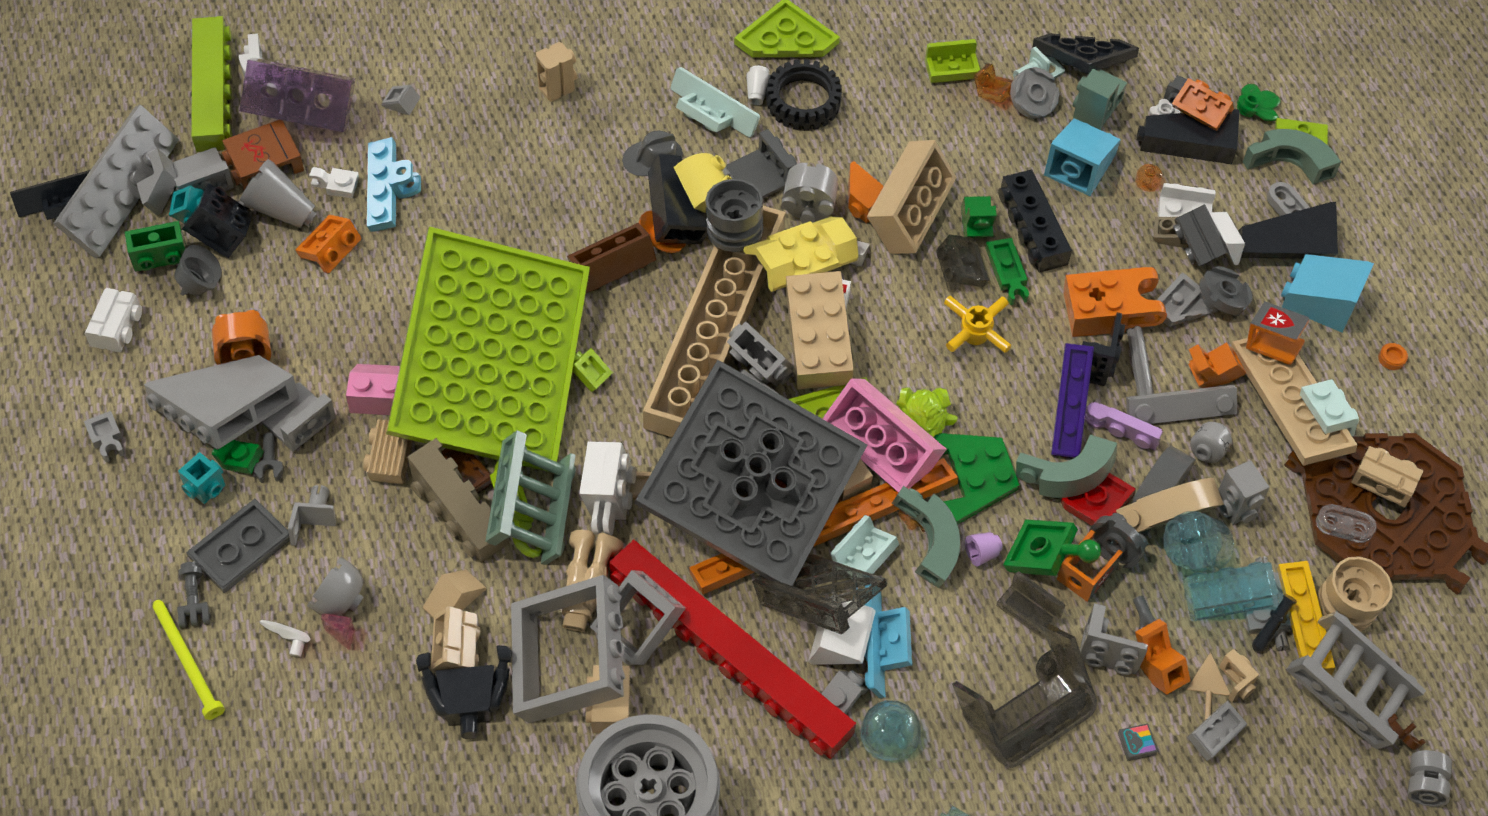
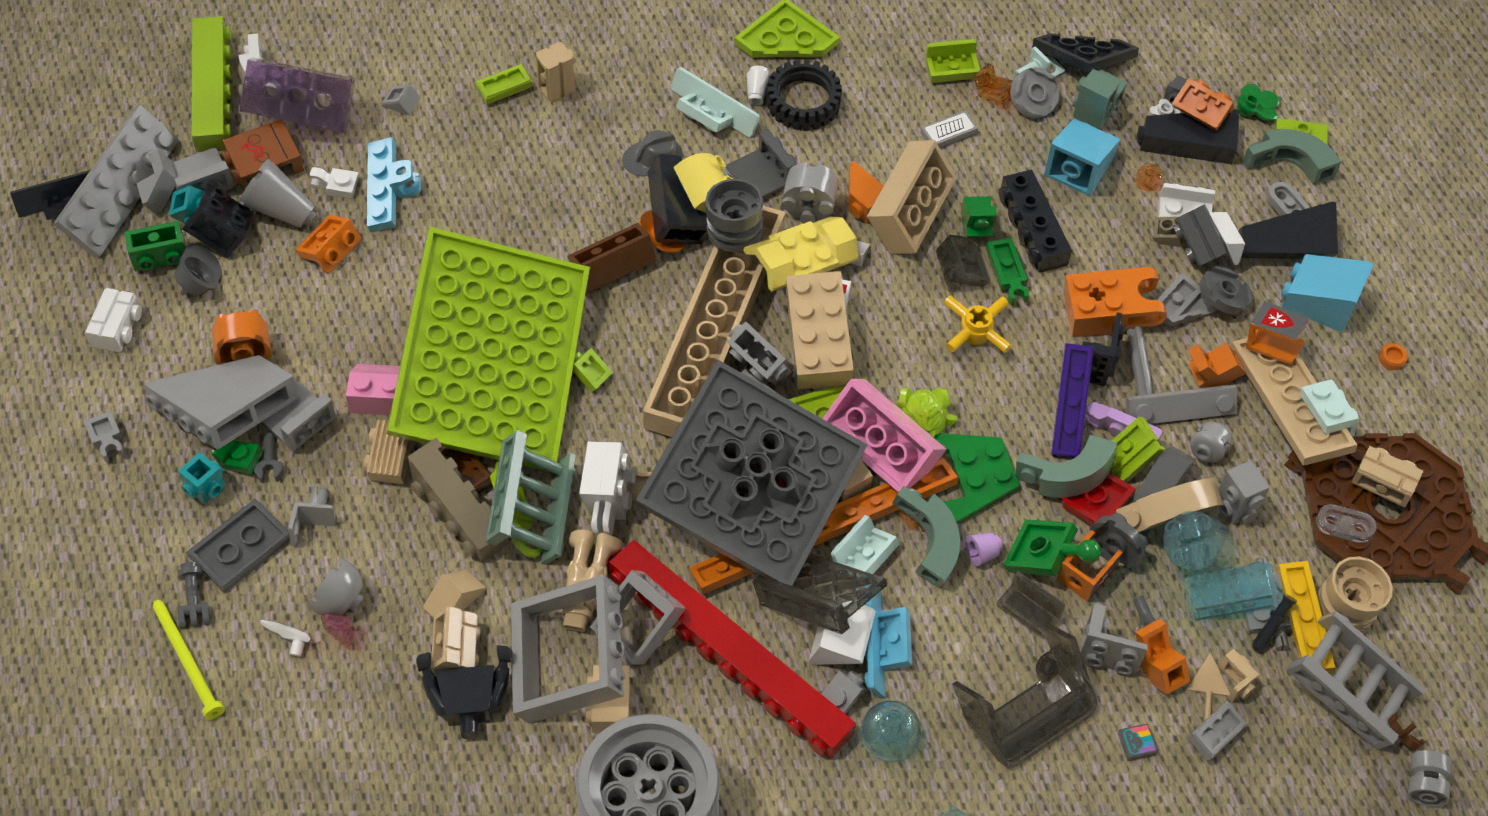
(503, 84): none -> lime plate
(950, 129): none -> tile
(1135, 449): none -> lime plate

